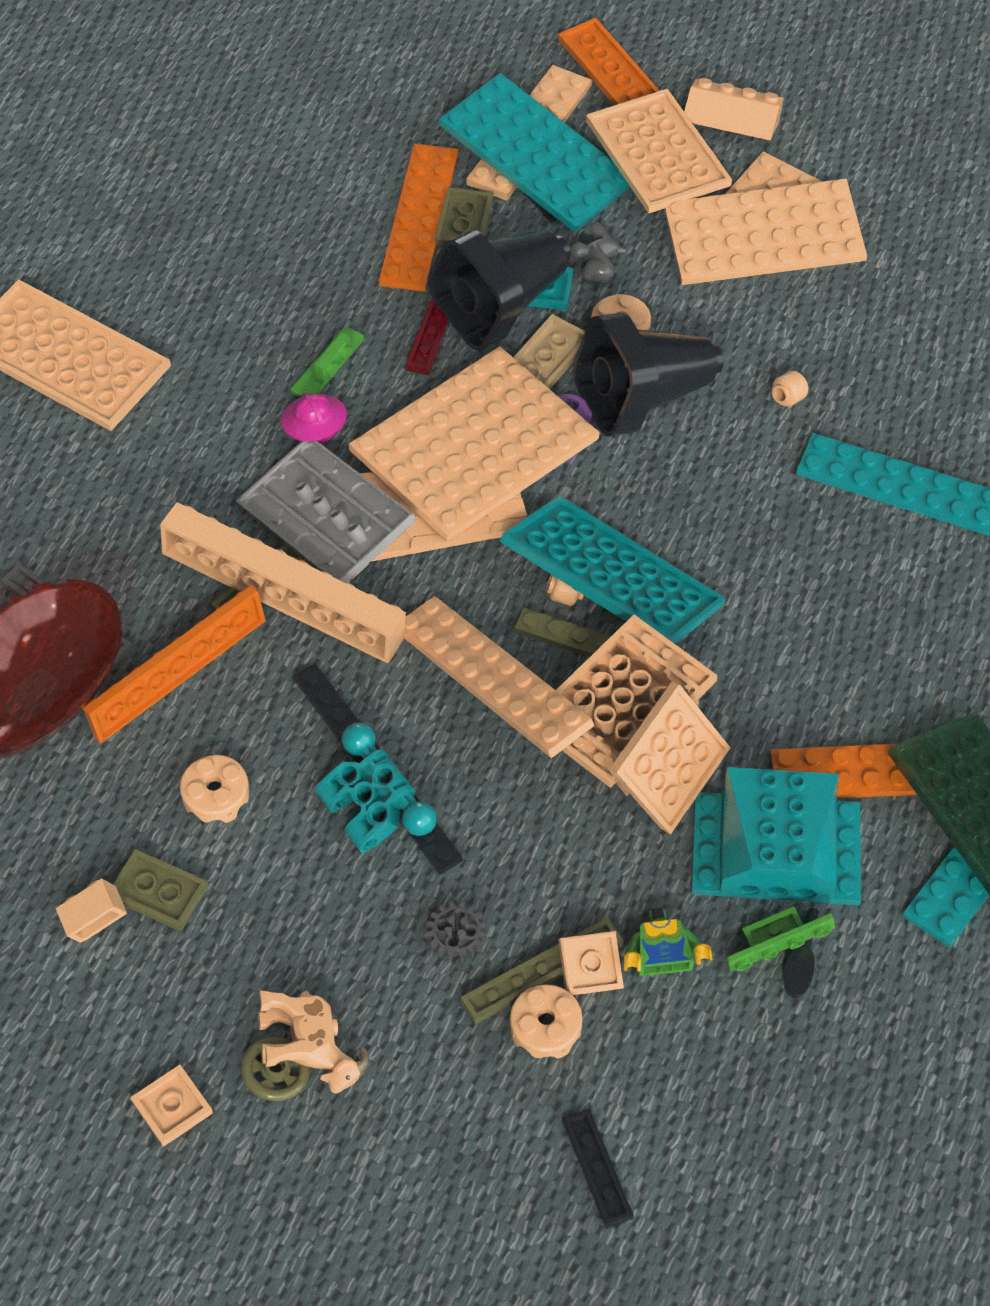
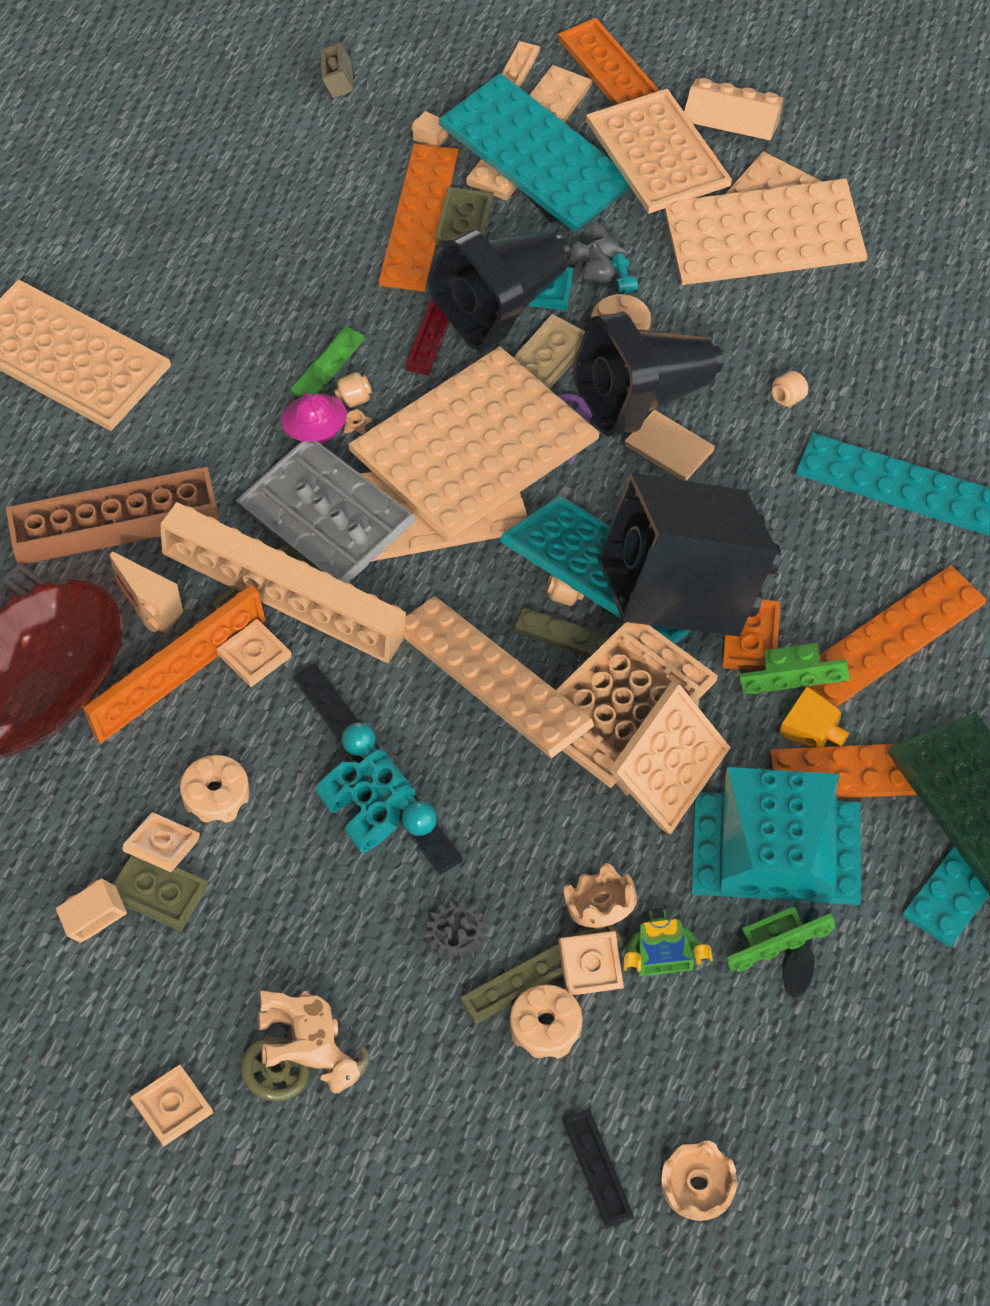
(105, 515): none -> nougat brick
(150, 594): none -> light nougat slope
(161, 842): none -> light nougat tile
(254, 652): none -> light nougat plate
(337, 70): none -> dark tan brick
(353, 389): none -> light nougat head
(358, 416): none -> light nougat plate
(428, 131): none -> light nougat brick
(520, 62): none -> light nougat tile
(607, 886): none -> light nougat plate
(625, 283): none -> teal bar
(669, 445): none -> light nougat tile
(687, 555): none -> black brick
(699, 1161): none -> light nougat plate
(757, 636): none -> orange plate
(794, 668): none -> bright green bracket
(813, 722): none -> light orange torso
(900, 632): none -> orange plate

